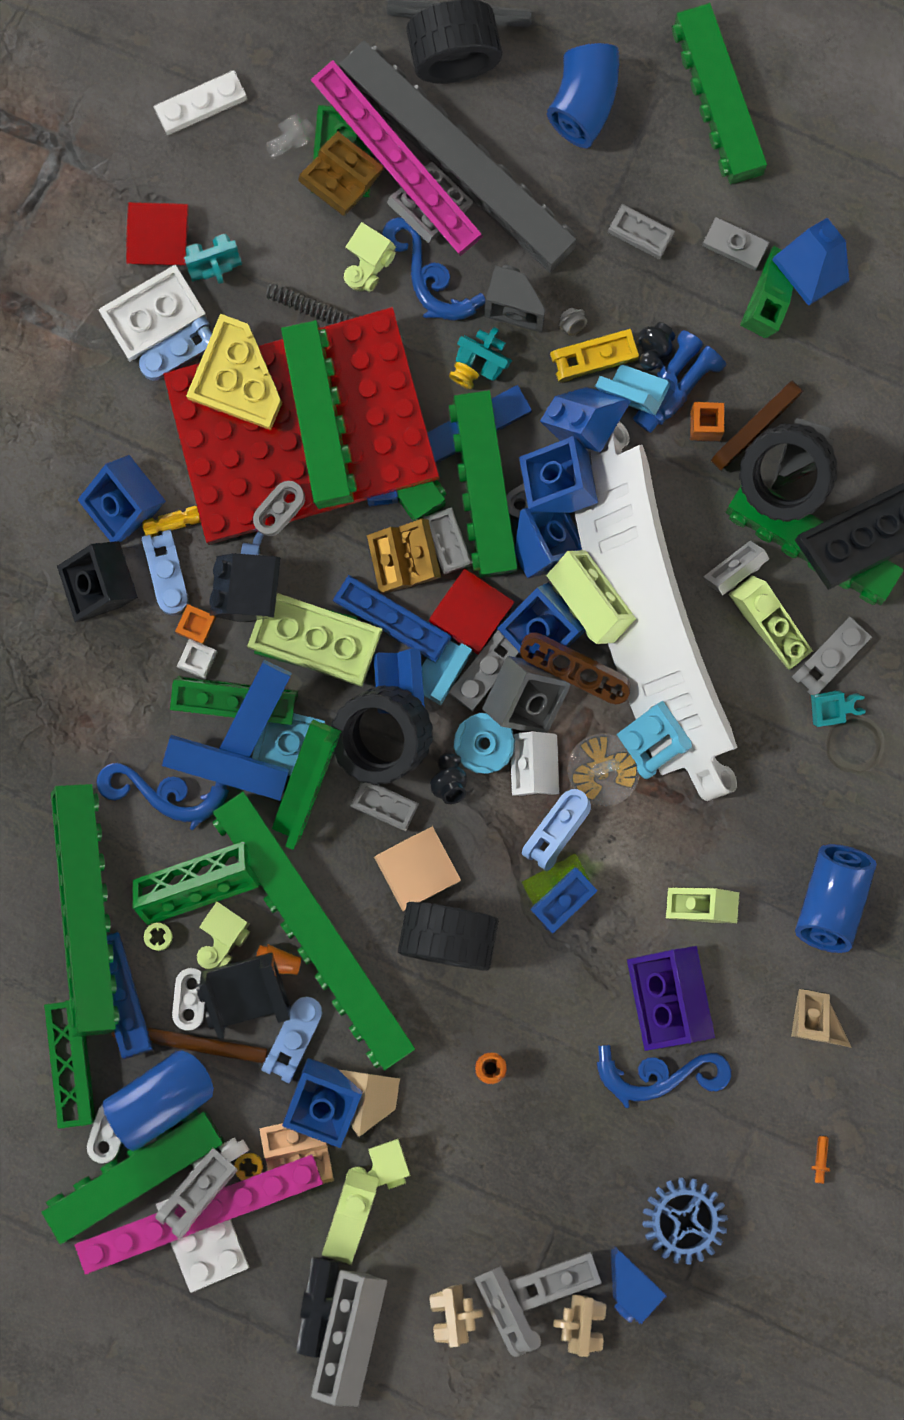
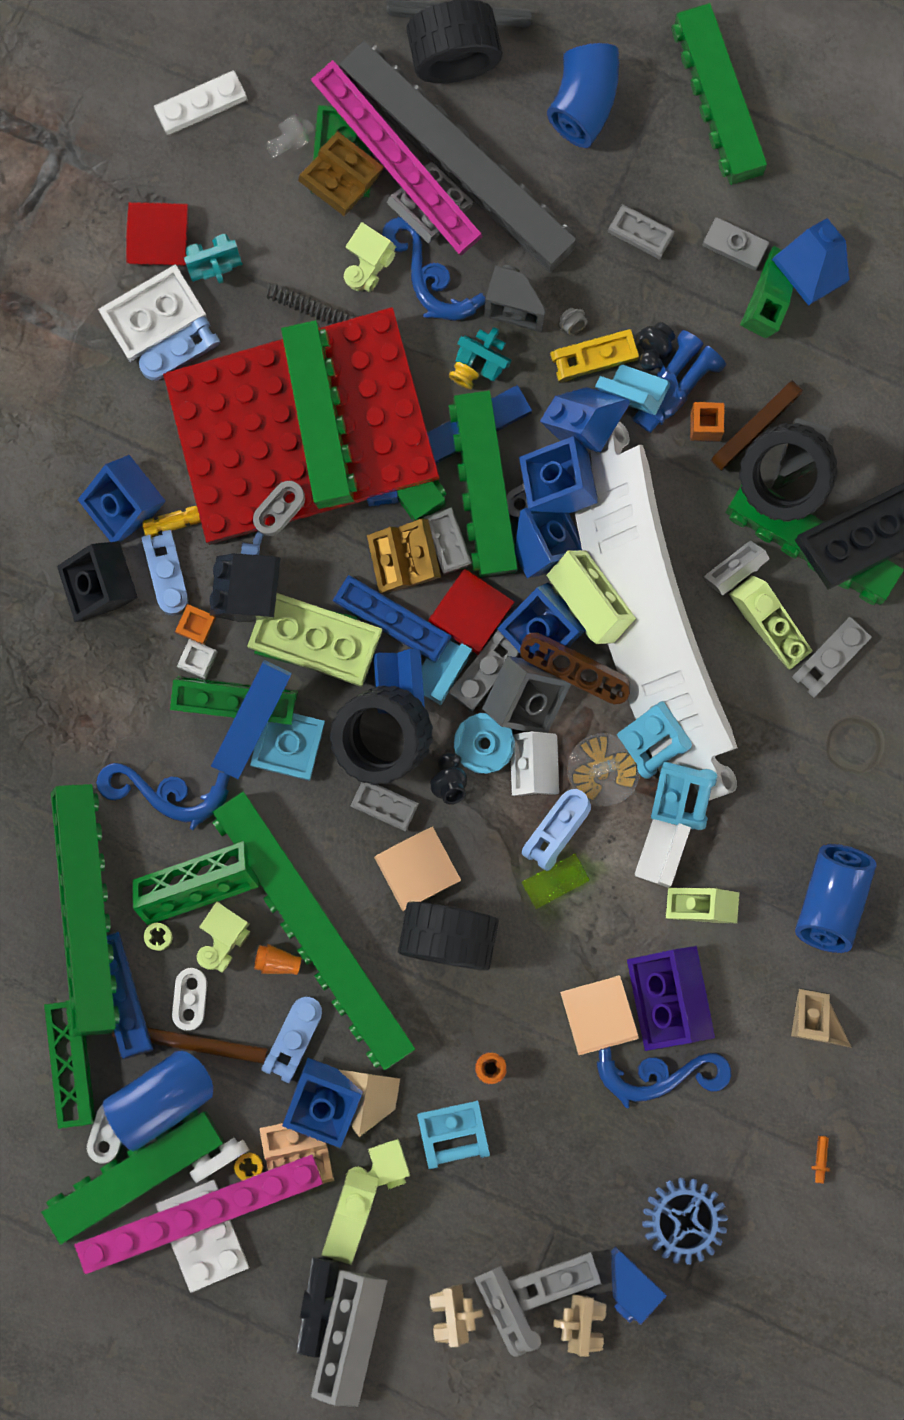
(196, 1192): light grey plate -> none
(225, 767): blue tile -> none
(235, 376): light yellow plate -> none
(243, 992): black panel -> none
(306, 781): green fence -> none
(450, 1124): none -> medium azure plate
(563, 900): blue panel -> none
(599, 1015): none -> light nougat slope
(662, 852): none -> white panel
(673, 794): none -> medium azure plate
(832, 707): teal plate -> none

